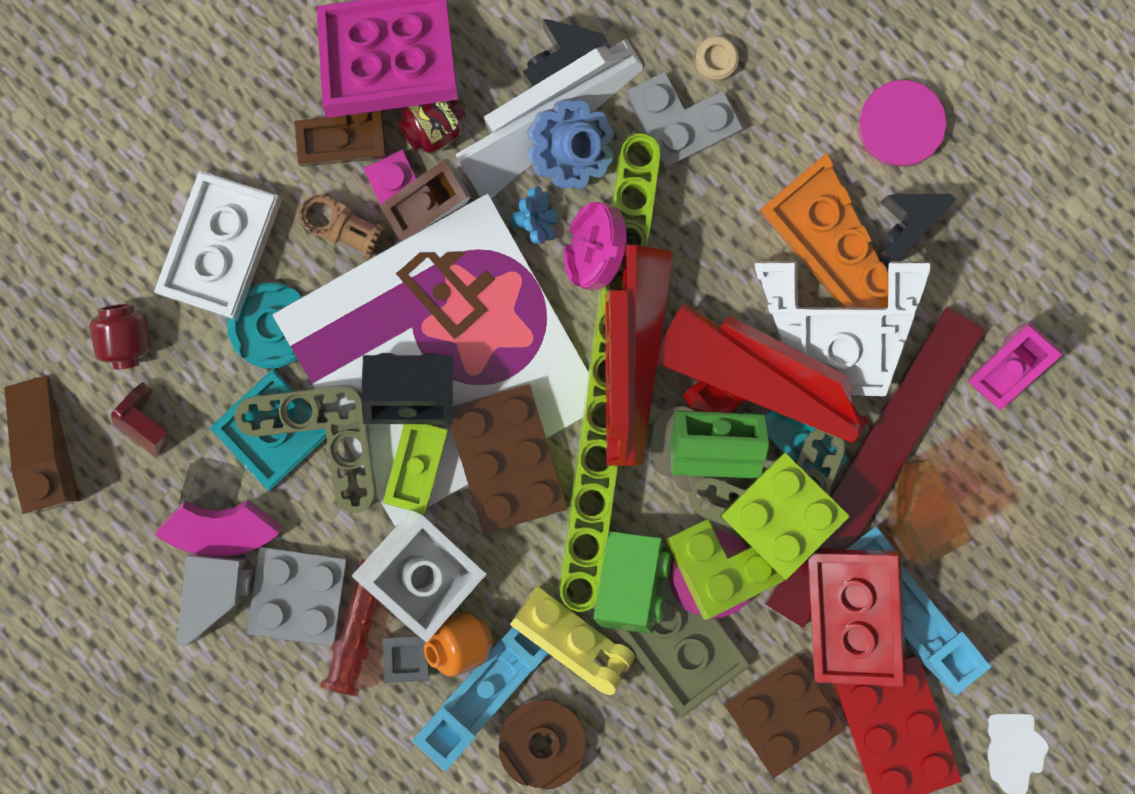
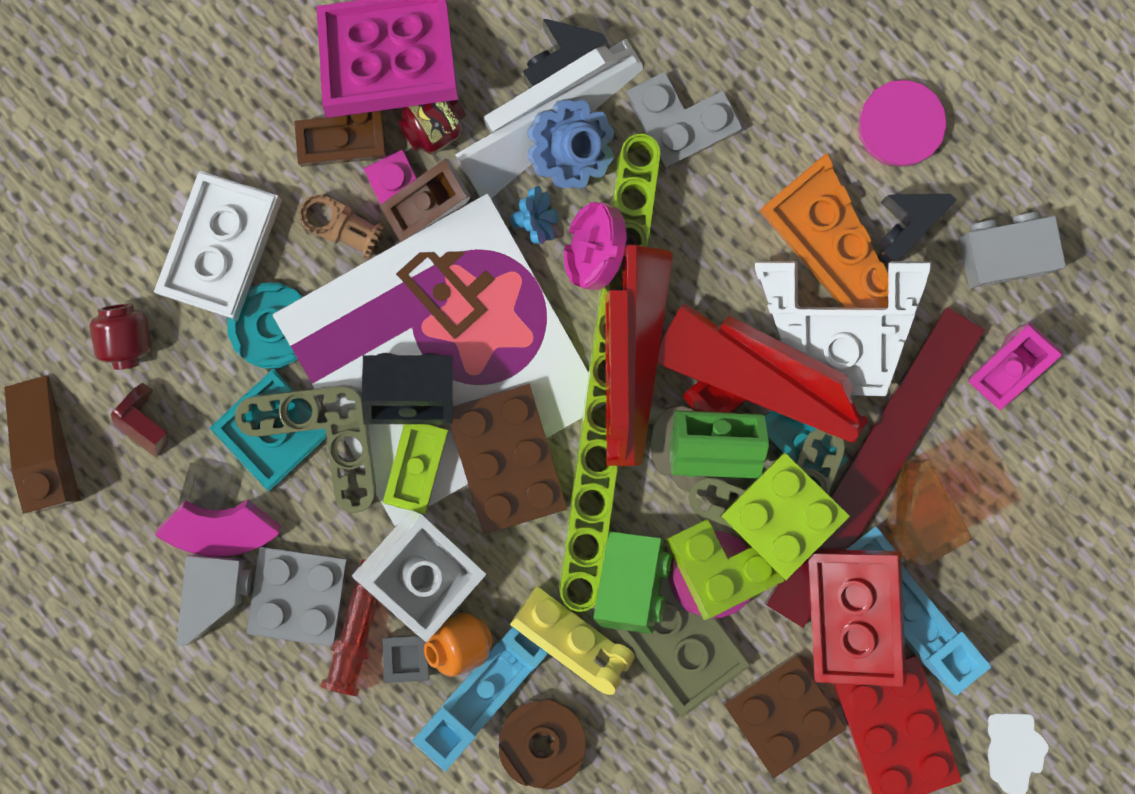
(716, 59): tan tile -> none
(1011, 251): none -> light grey brick

